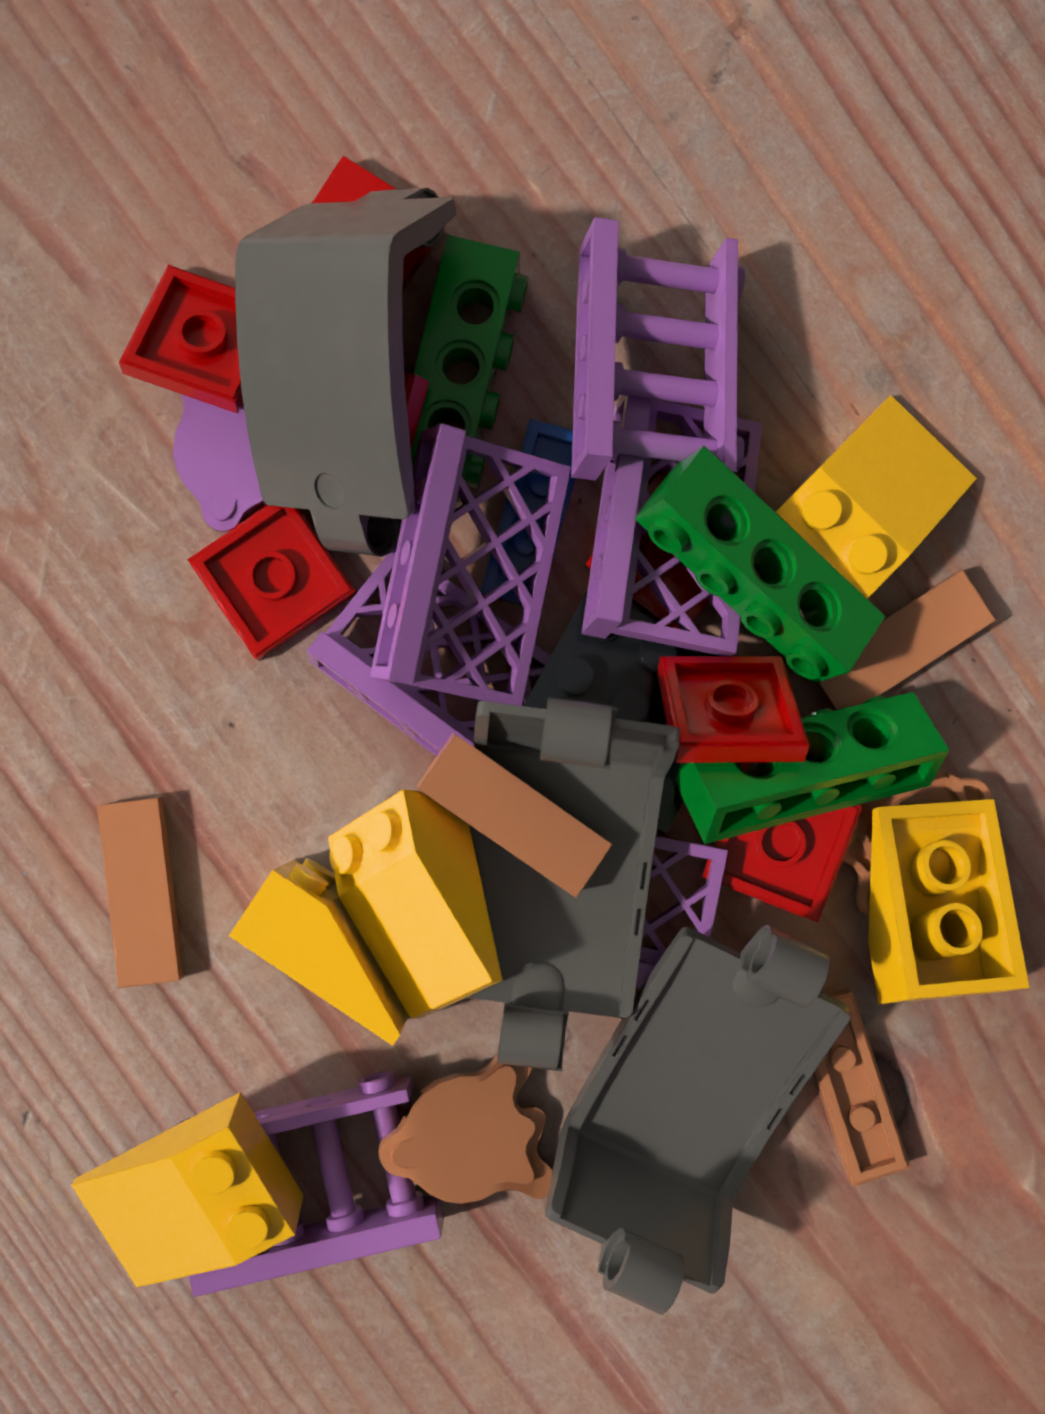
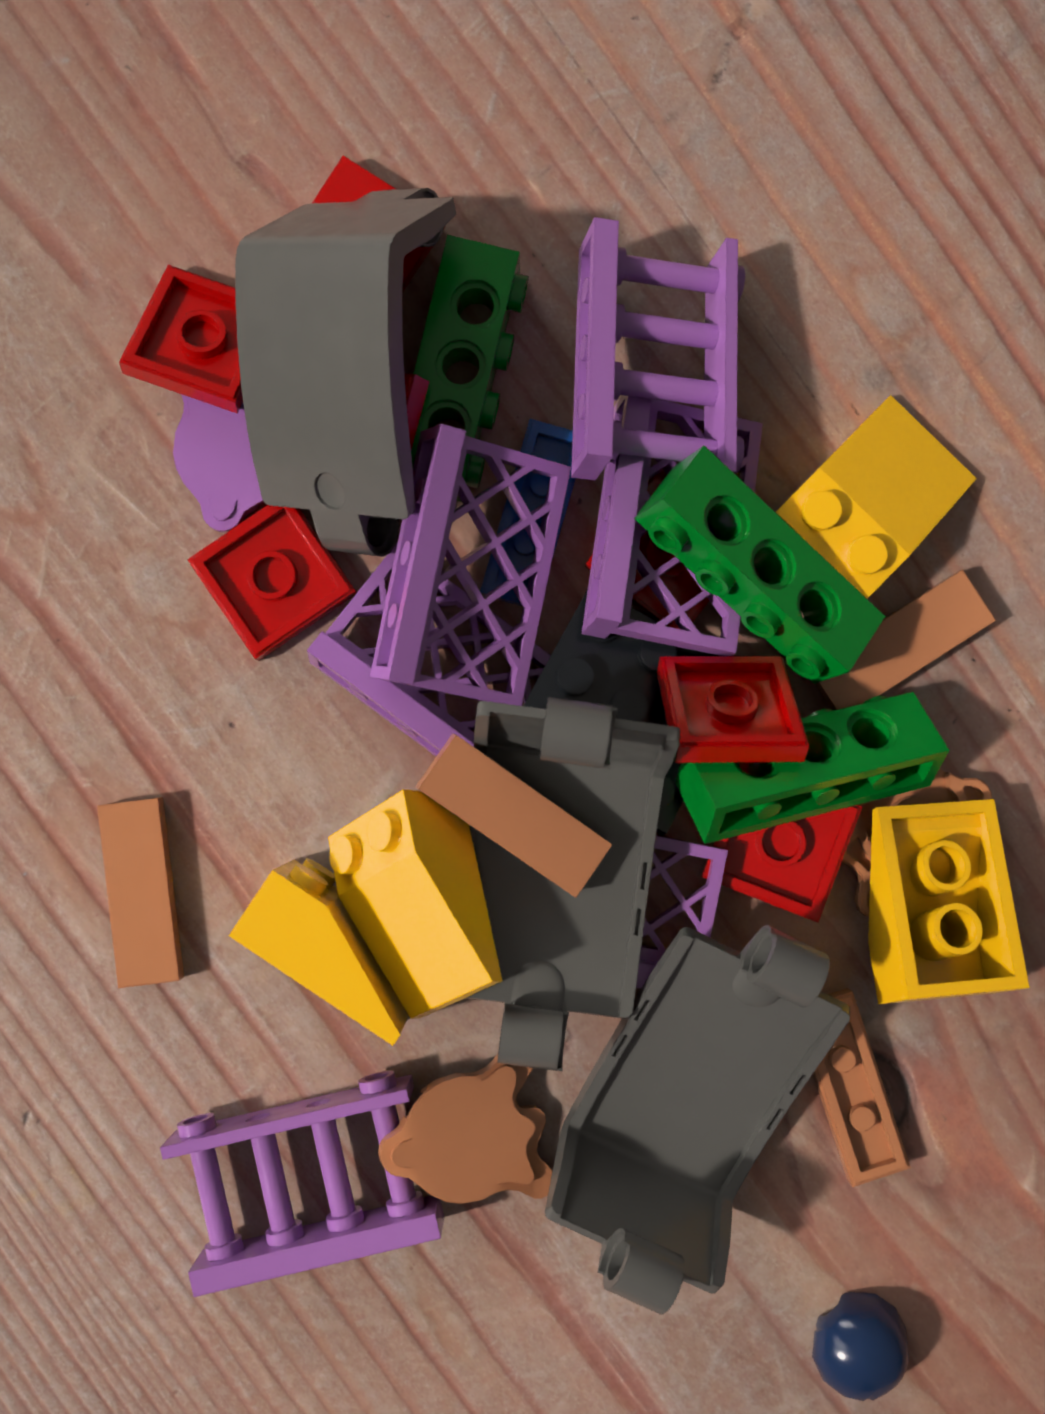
(194, 1196): yellow slope -> none
(861, 1346): none -> dark blue hair

